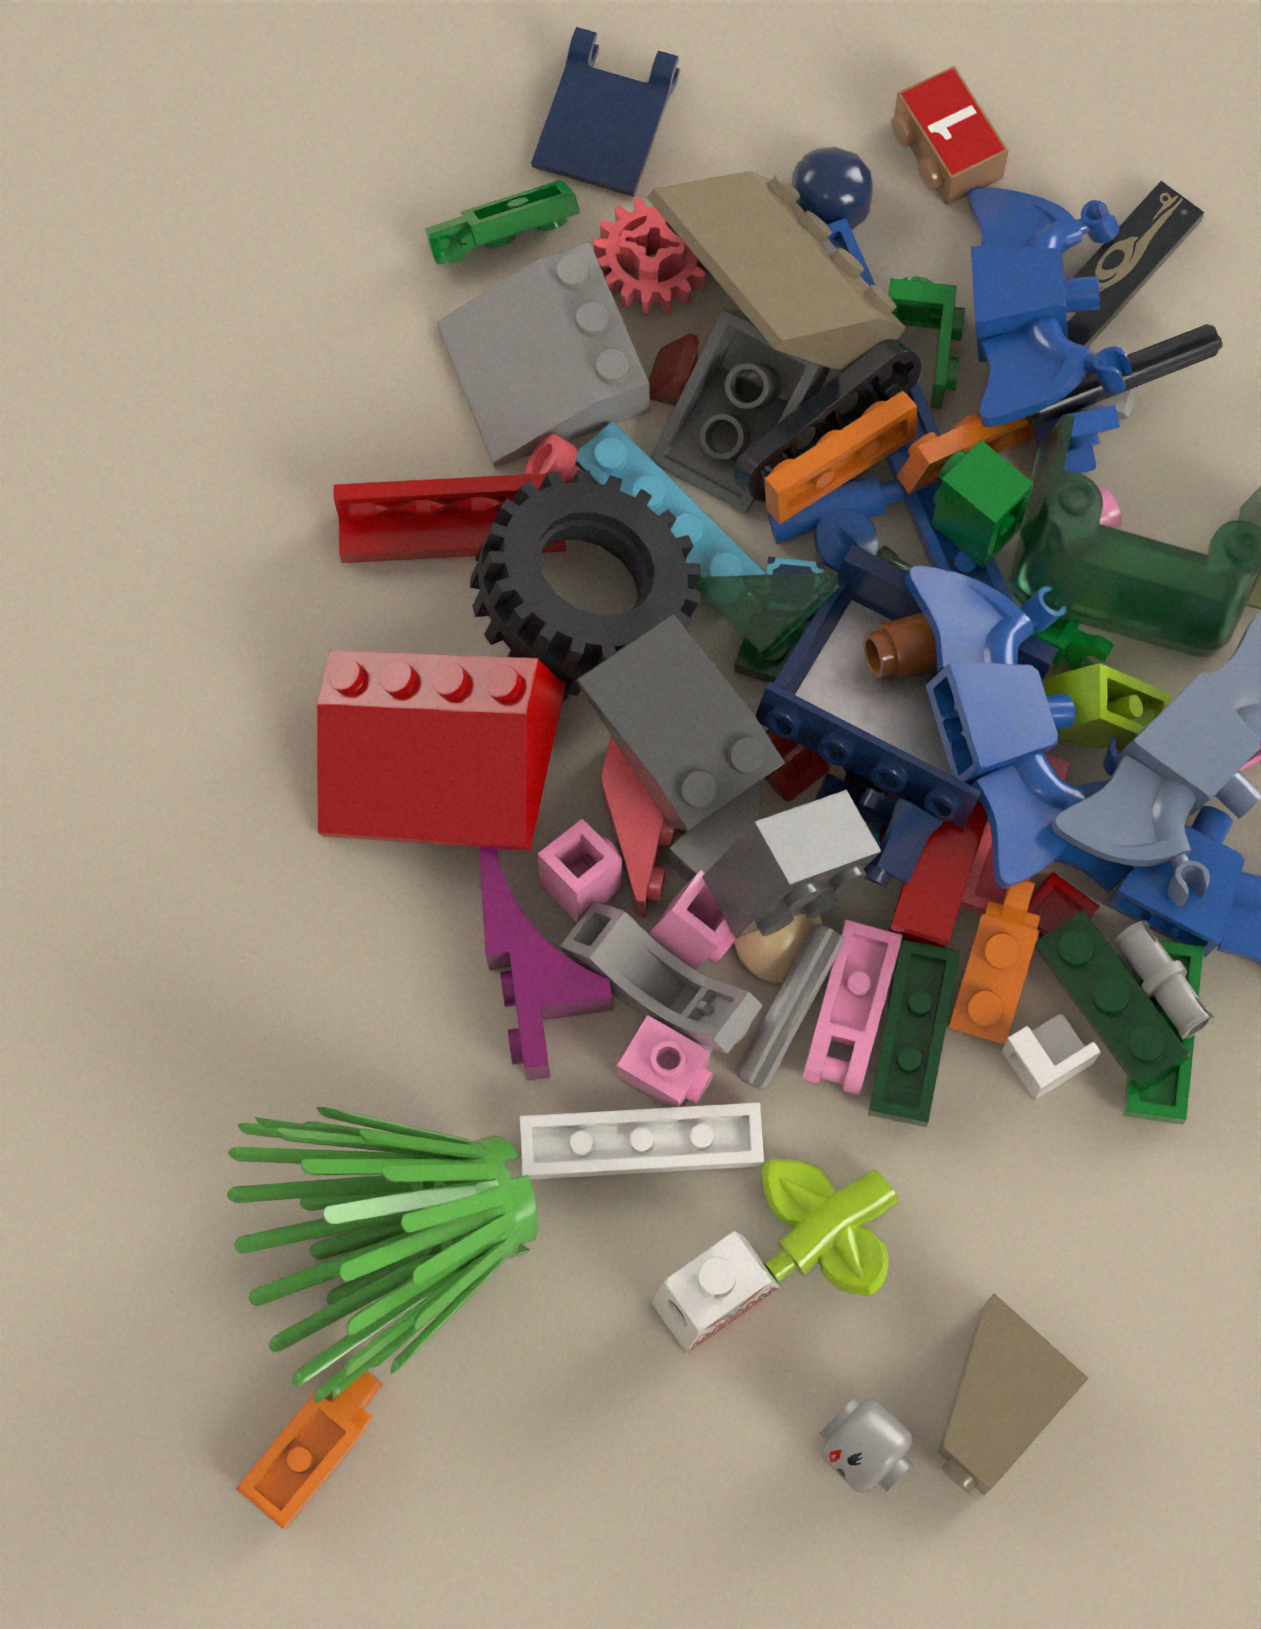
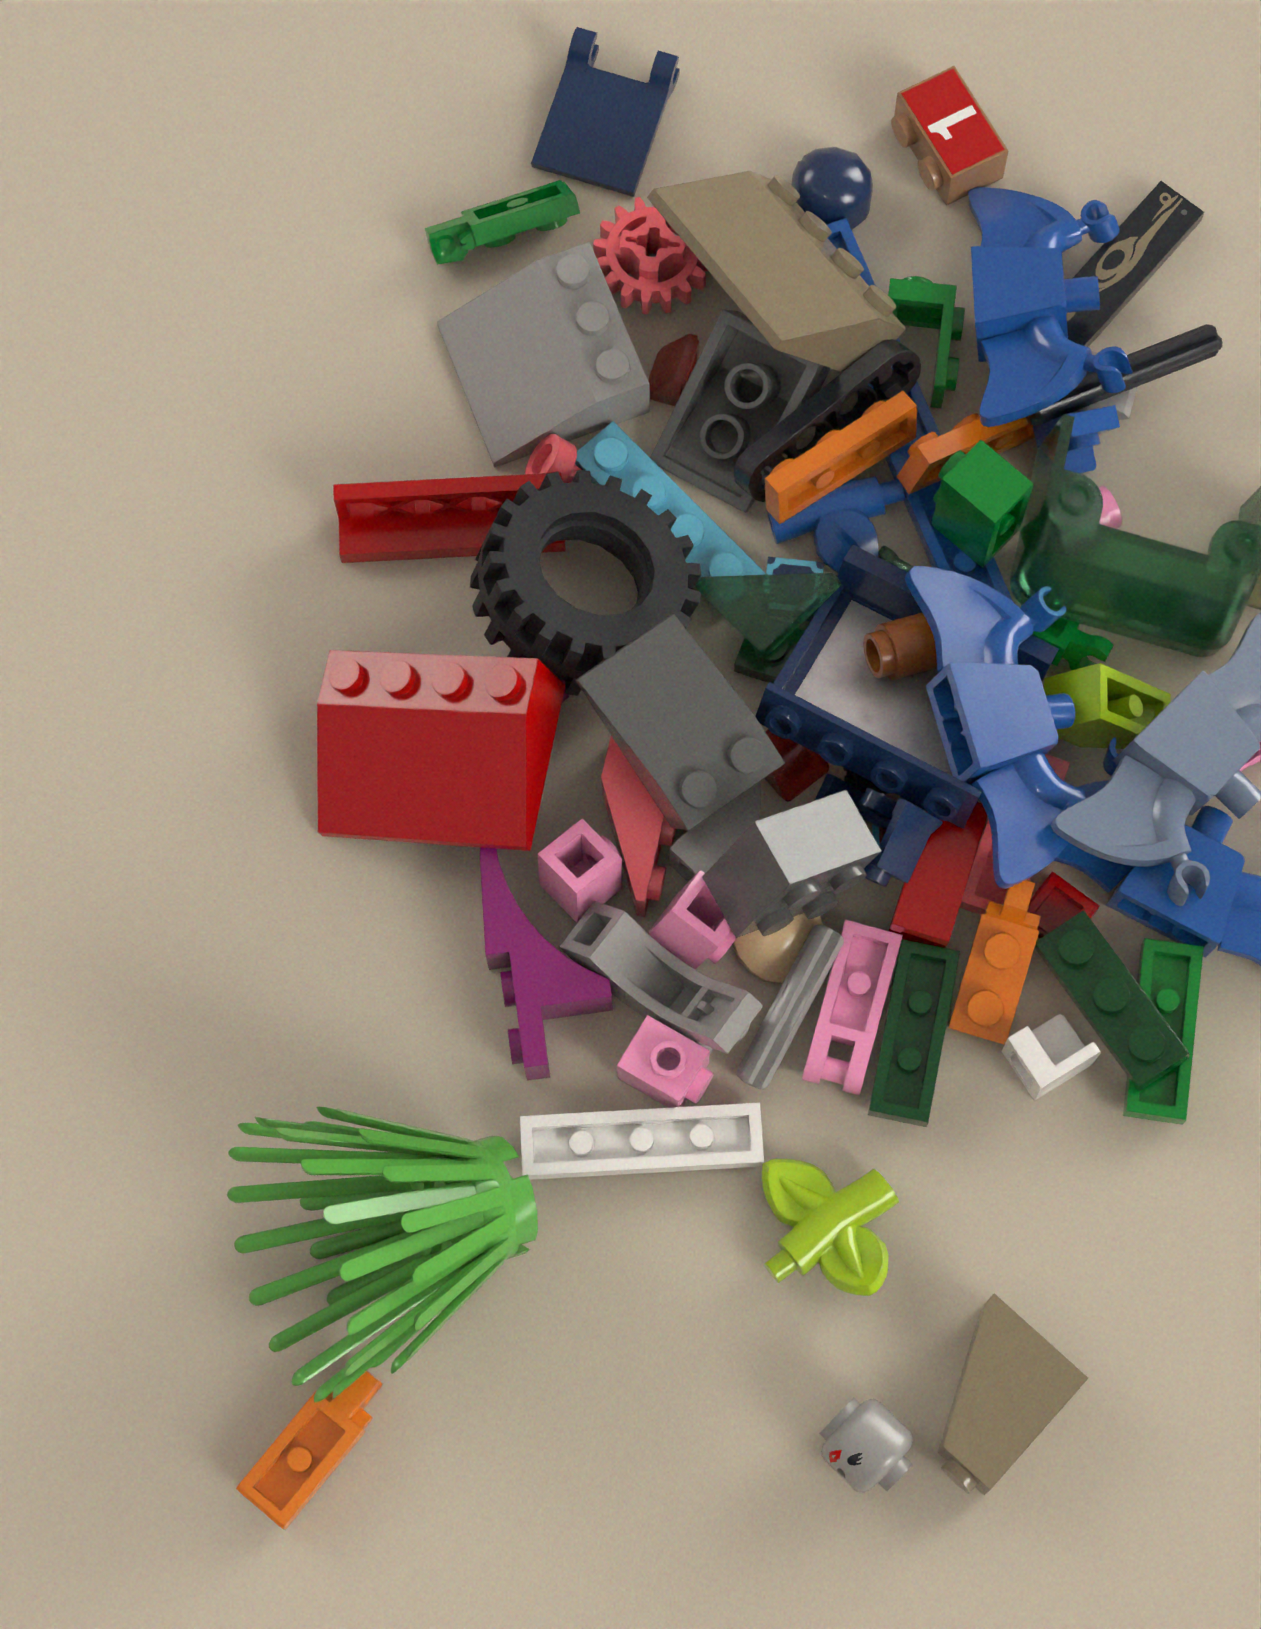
(713, 1290): white torso -> none
(1164, 979): light grey pin -> none

